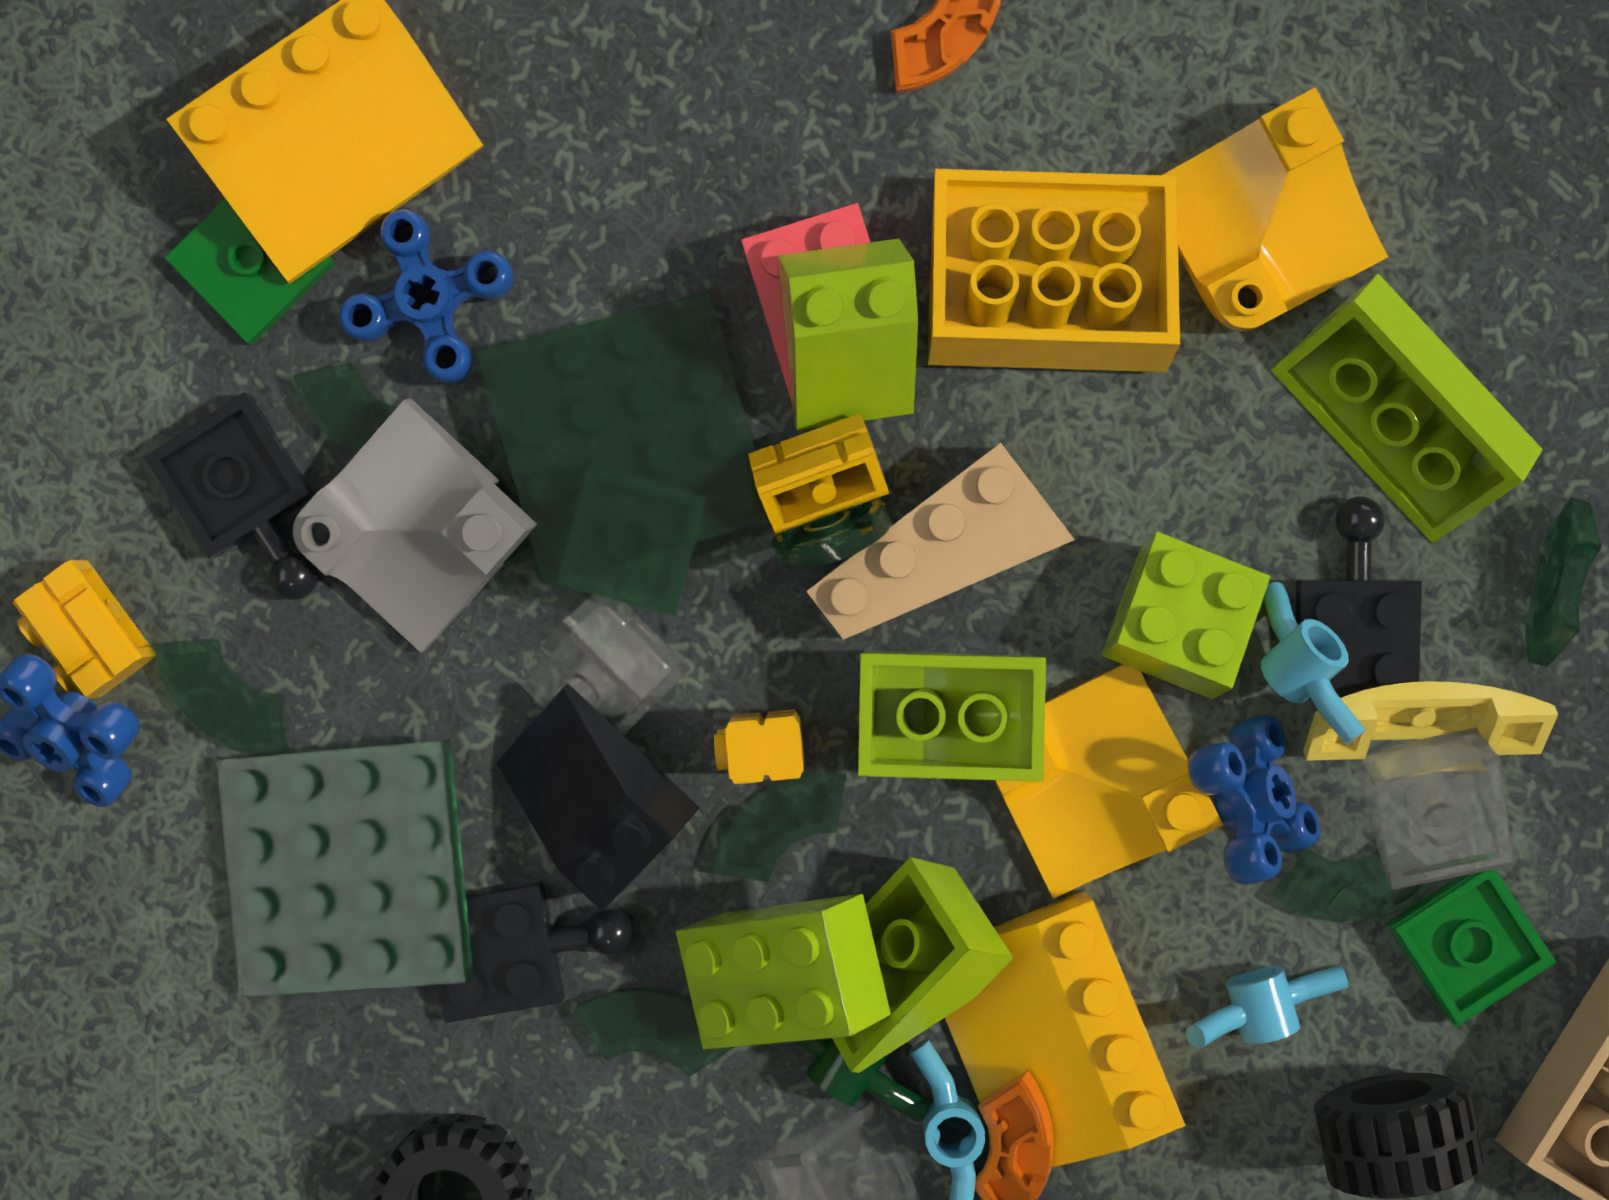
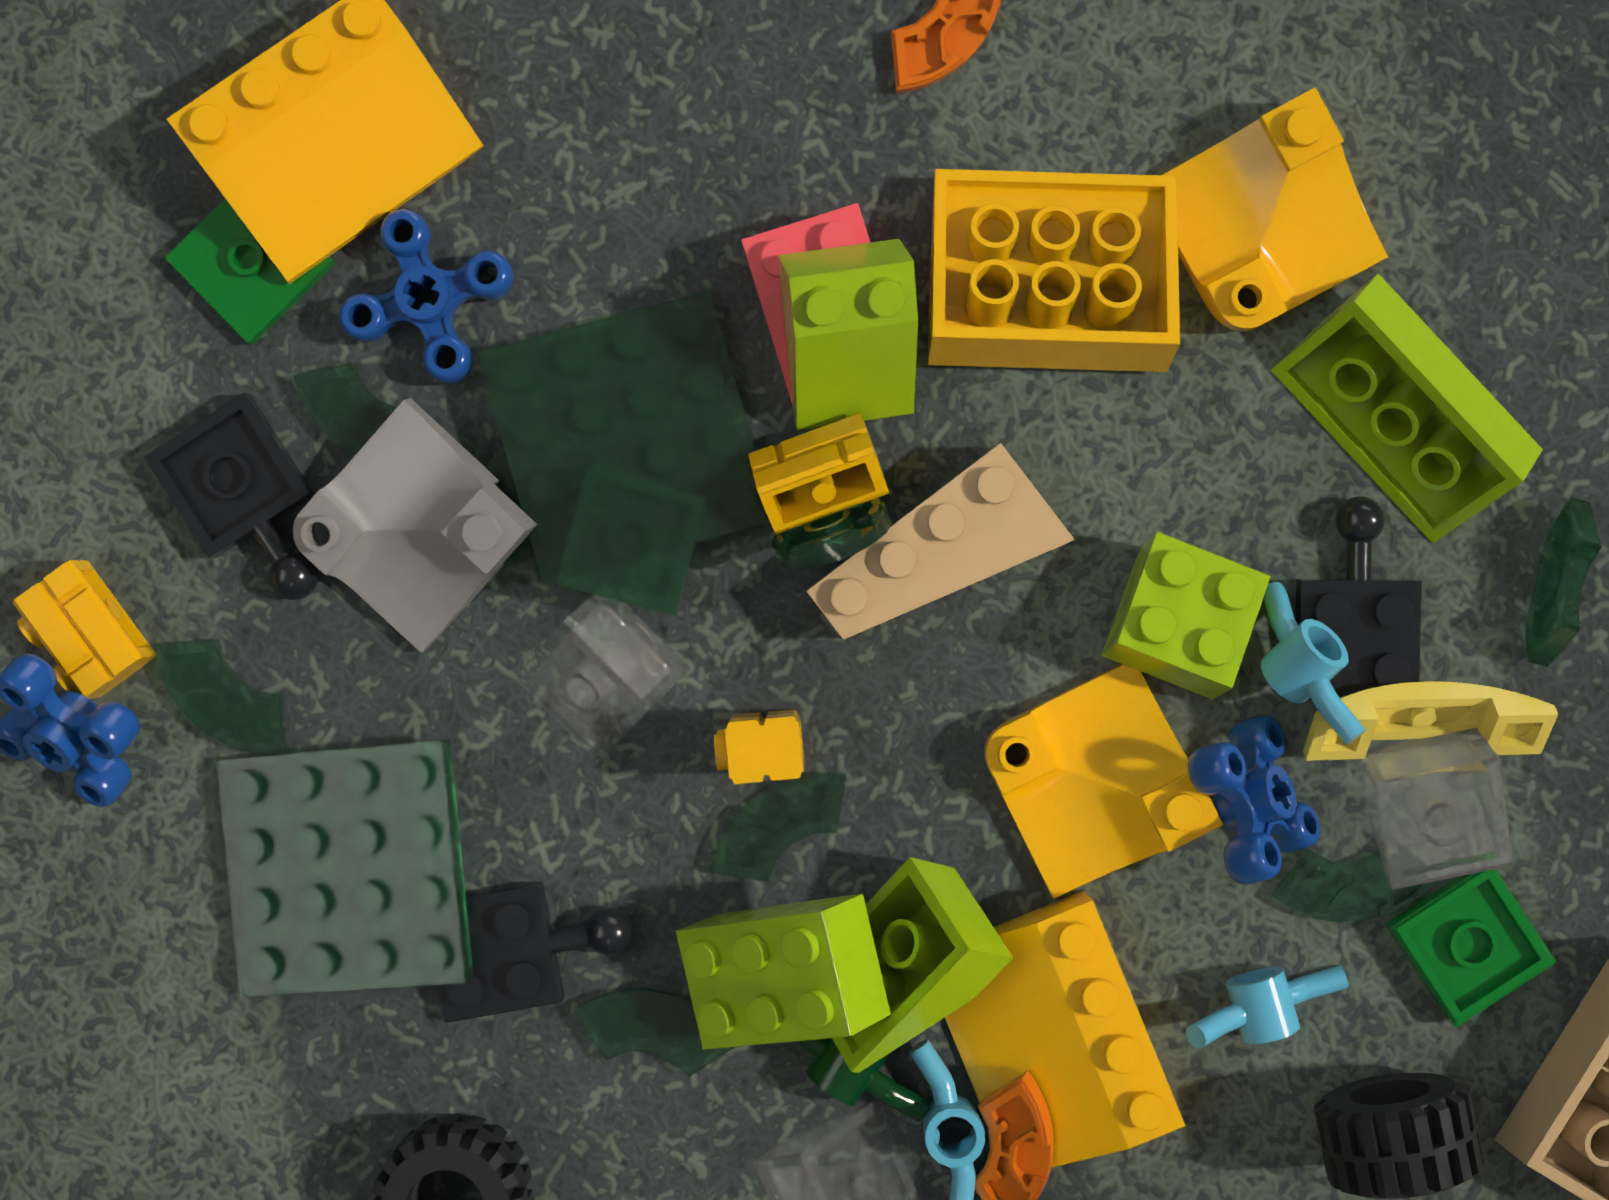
(592, 797): black slope -> none
(951, 716): lime slope -> none

